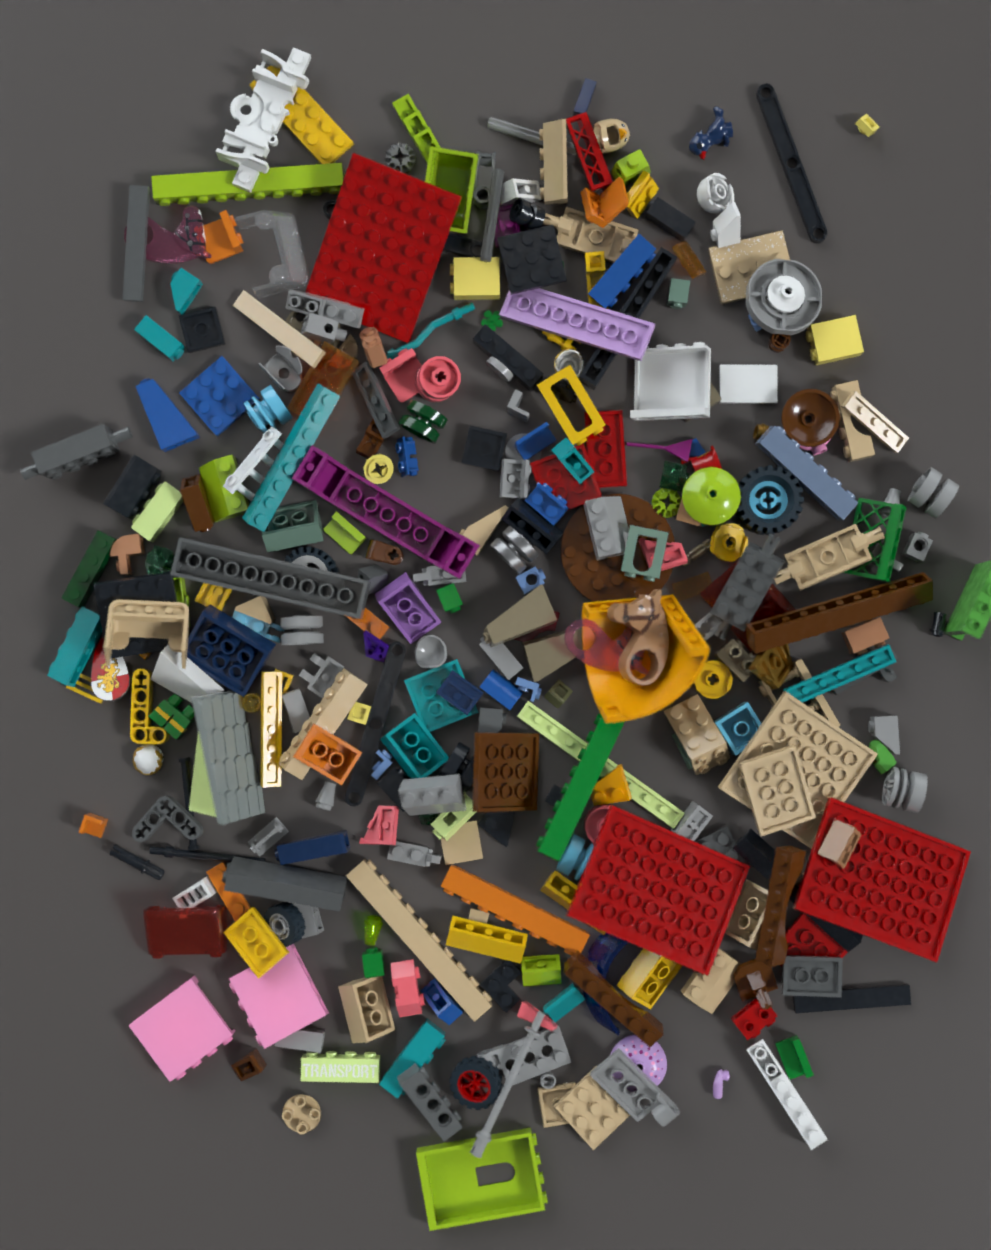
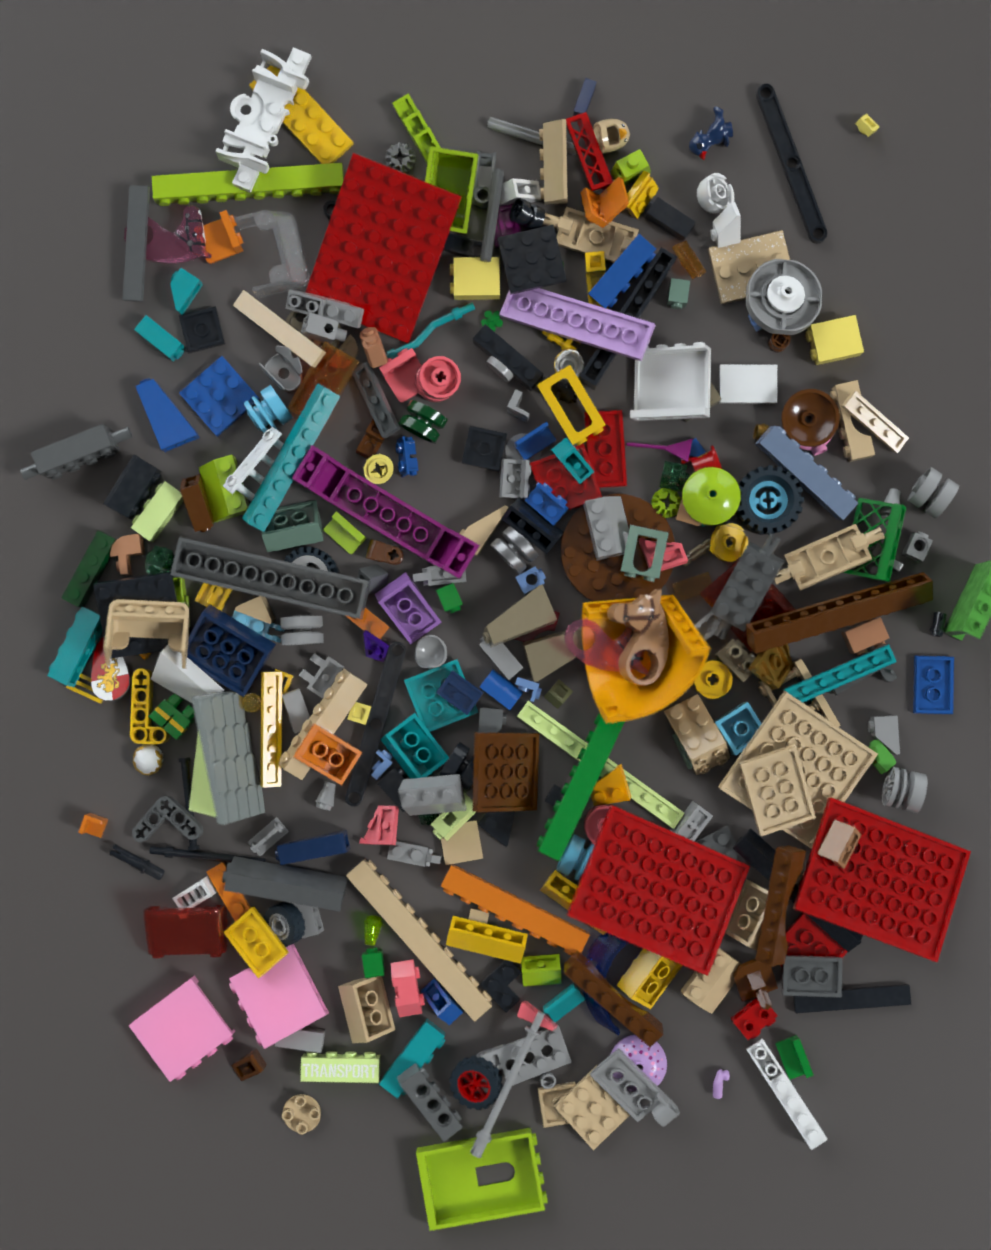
(933, 685): none -> blue tile

